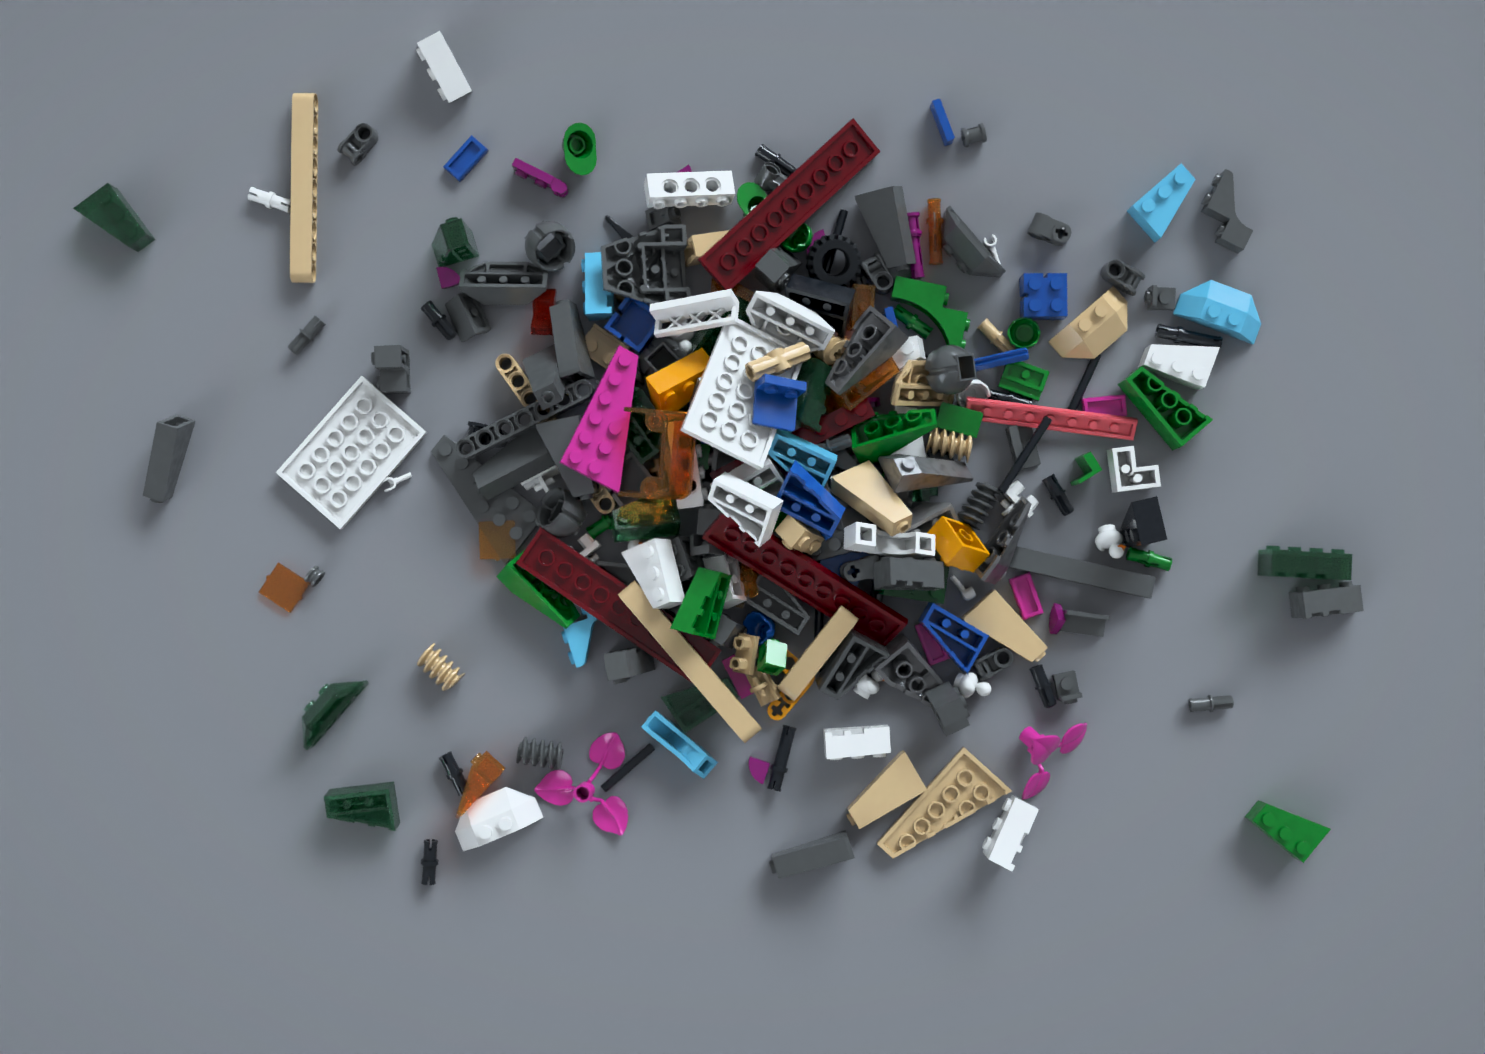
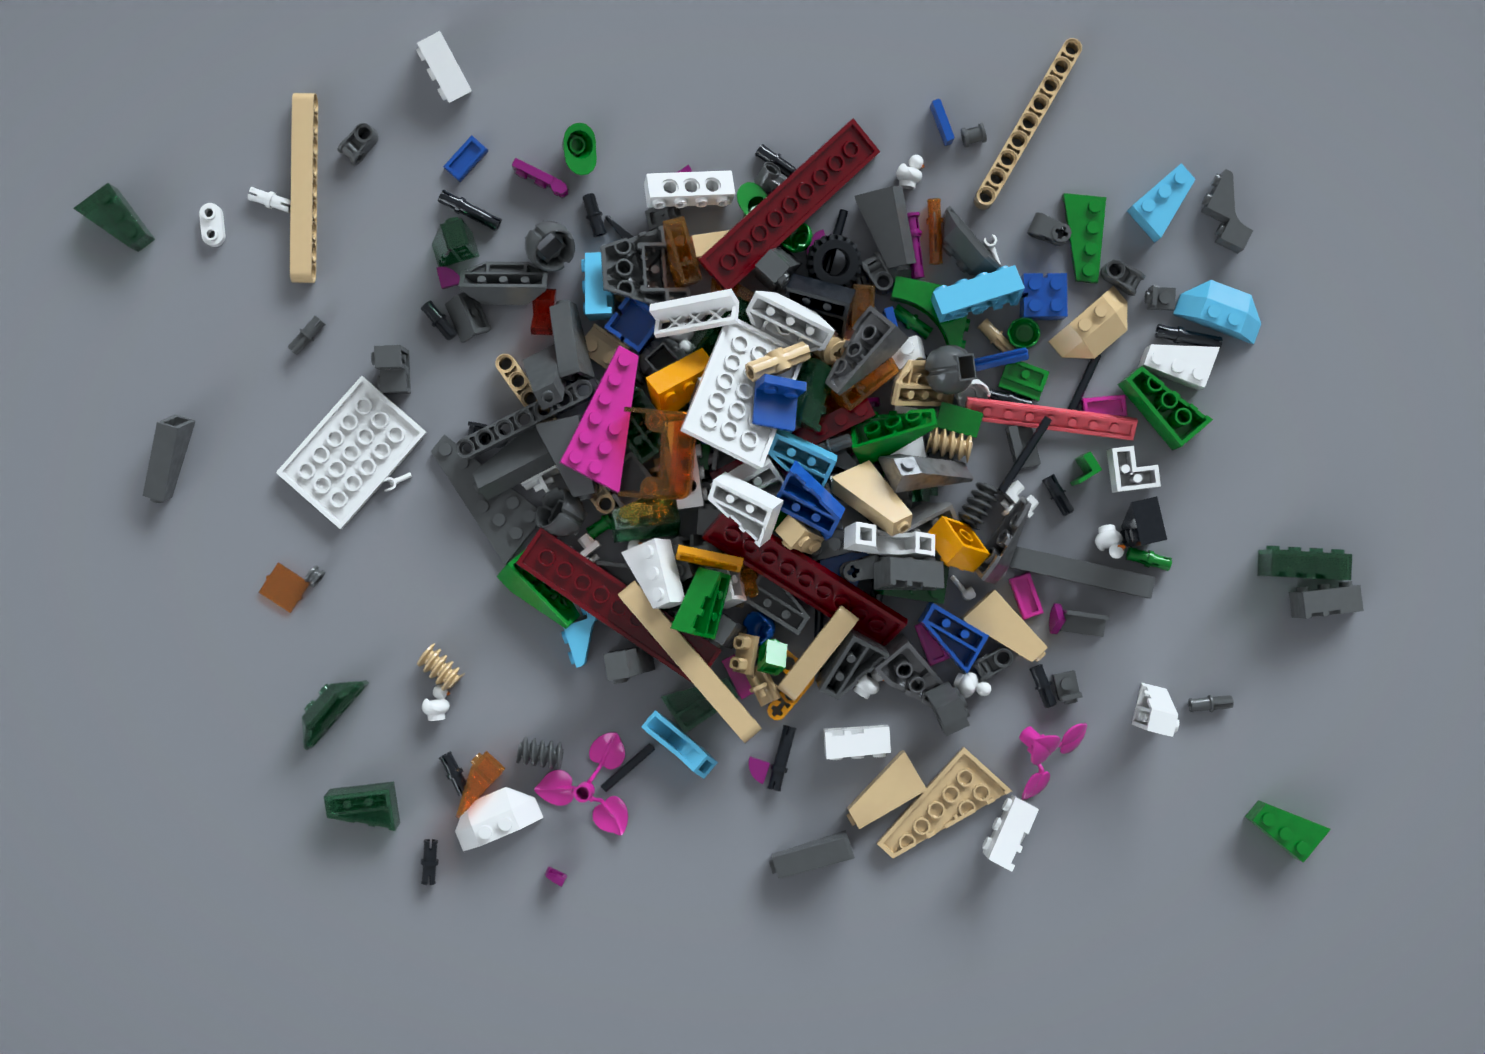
(212, 223): none -> white plate
(436, 708): none -> white animal
(461, 206): none -> black pin
(496, 541): clear orange piece -> none
(555, 876): none -> magenta tile
(594, 215): none -> black axle
(681, 253): none -> clear orange slope
(709, 558): none -> light orange tile
(910, 176): none -> white animal
(978, 294): none -> medium azure wedge
(1030, 114): none -> tan beam
(1086, 219): none -> green wing
(1155, 711): none -> white wedge

